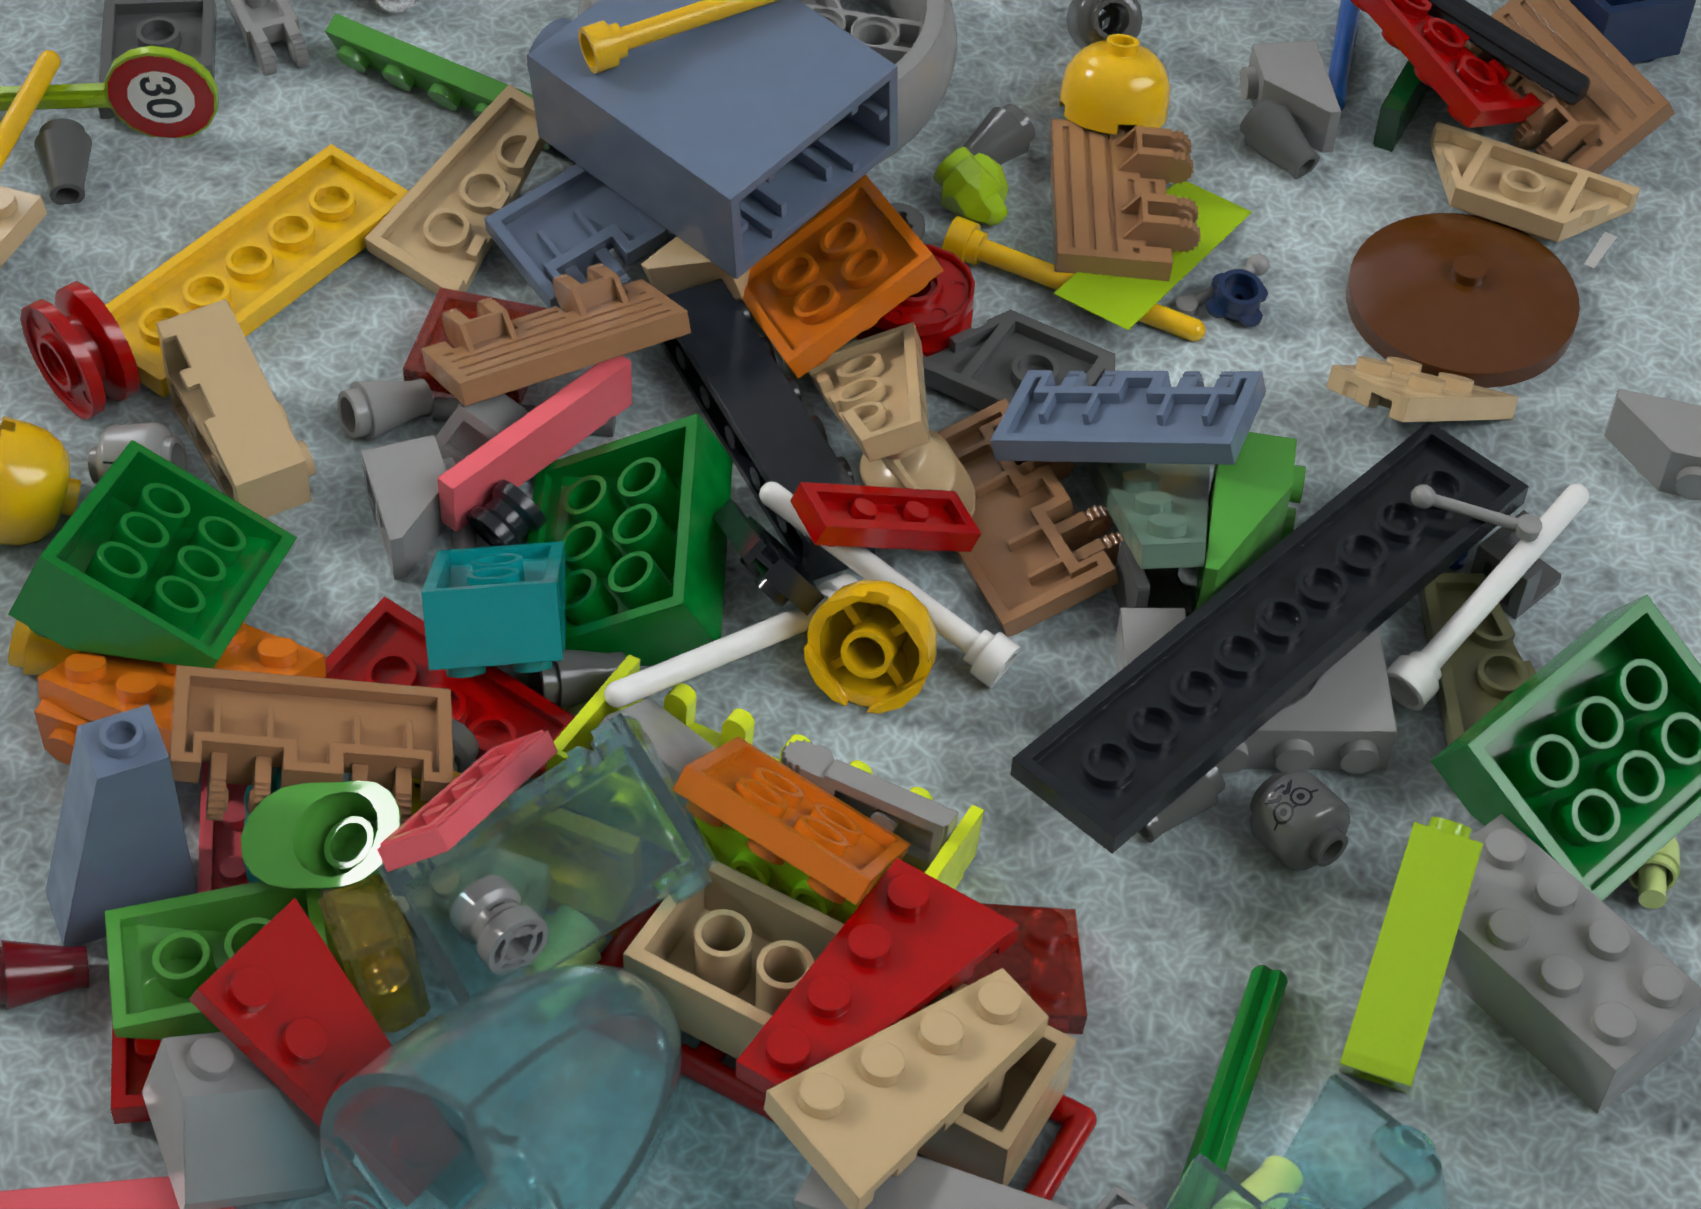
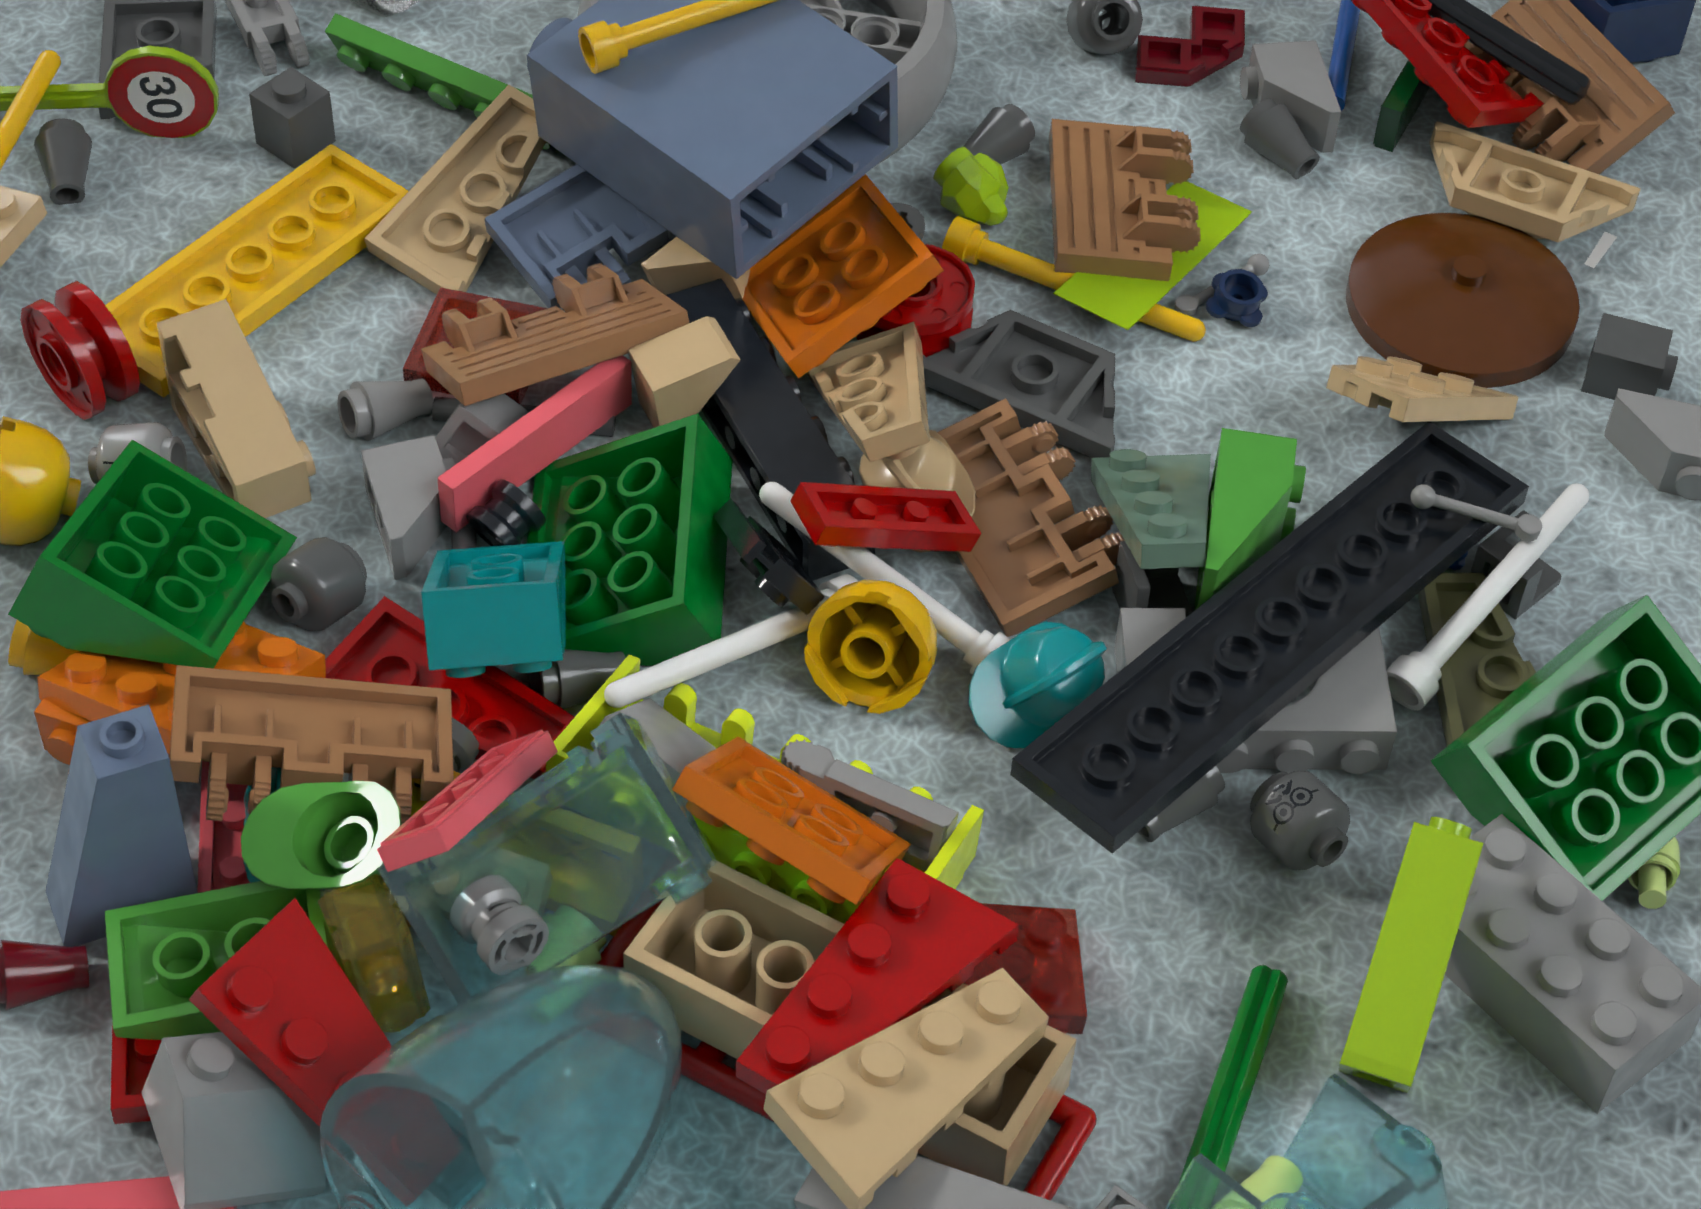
(292, 117): none -> dark grey brick
(318, 584): none -> dark grey head
(681, 370): none -> tan slope
(1034, 682): none -> teal piece
(1115, 85): yellow cylinder -> none
(1129, 418): sand blue hinge -> none
(1214, 42): none -> dark red tile
(1629, 358): none -> dark grey brick

